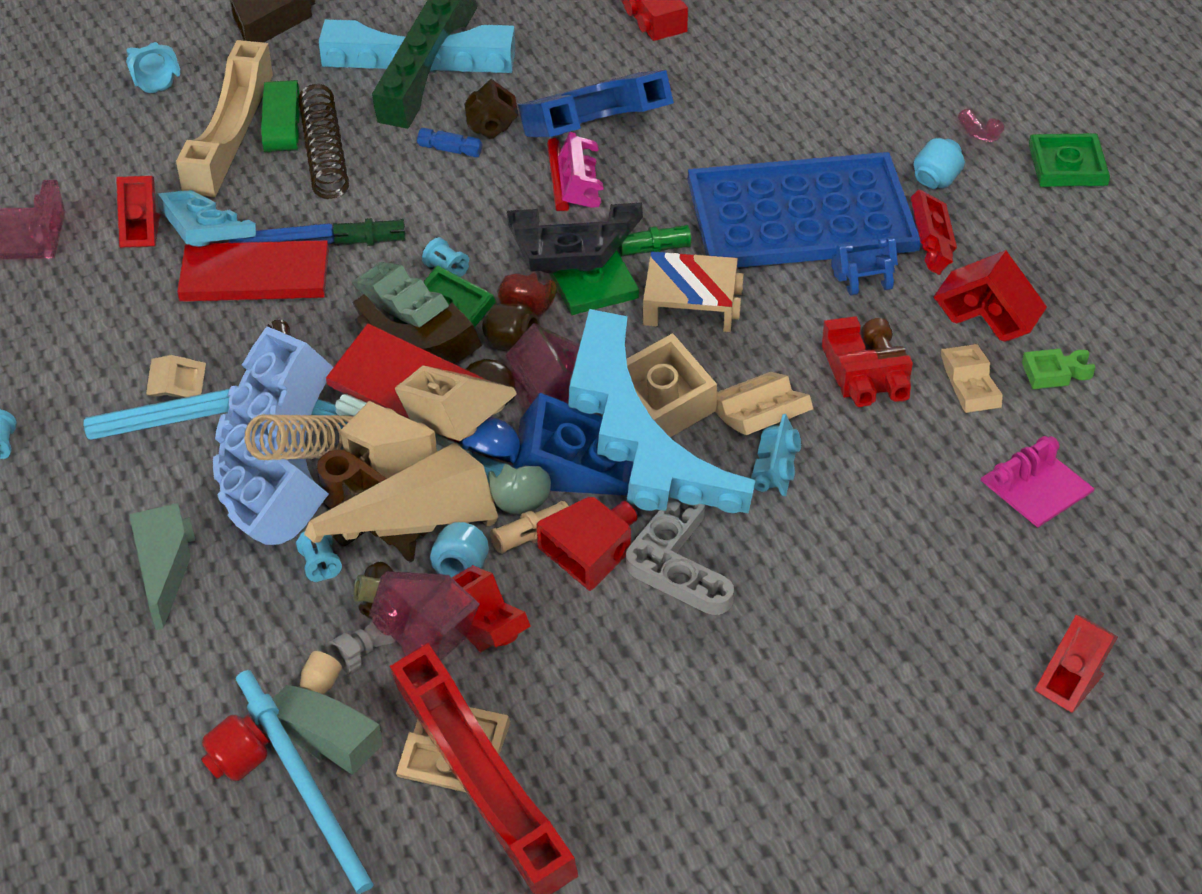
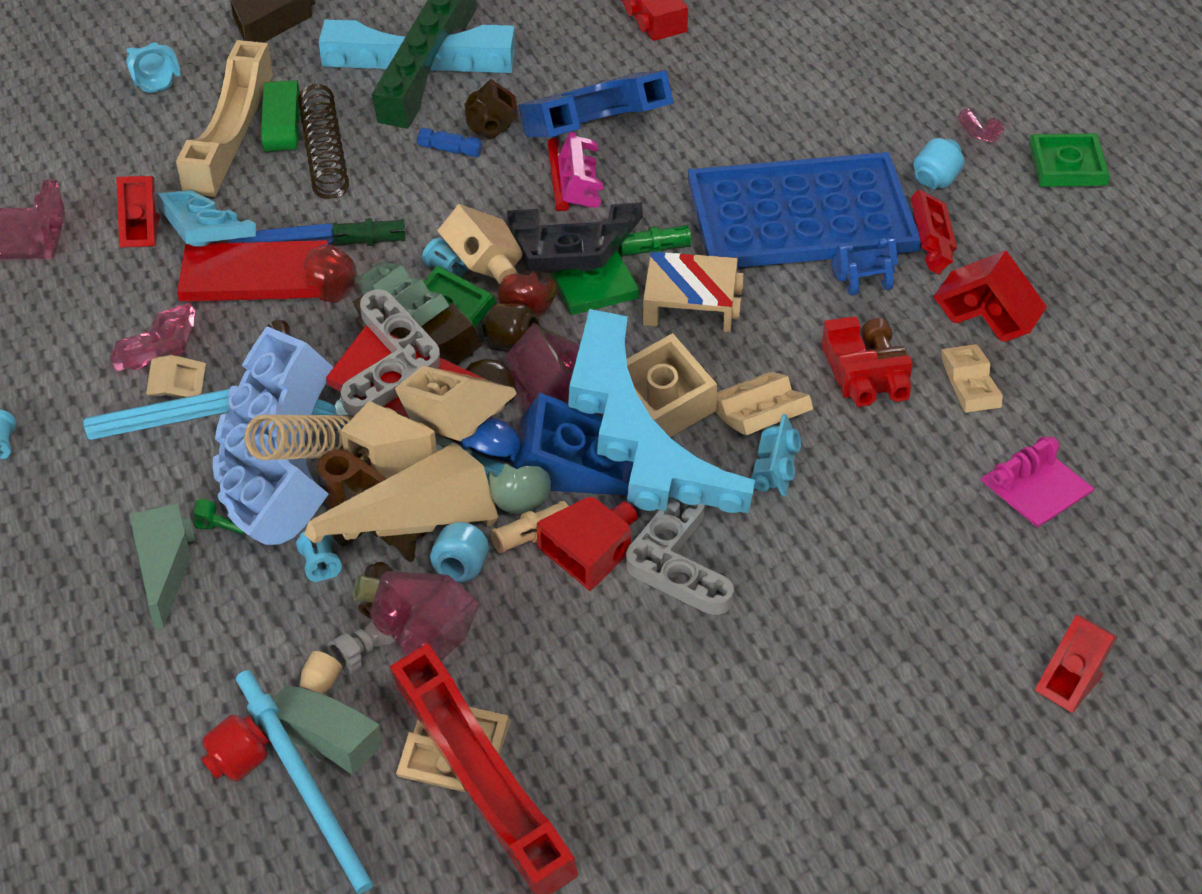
(167, 337): none -> clear pink plate
(206, 517): none -> green hand
(330, 272): none -> clear red hair
(402, 352): none -> light grey beam
(481, 242): none -> tan torso
(494, 621): red brick -> none
(1054, 369): bright green plate -> none

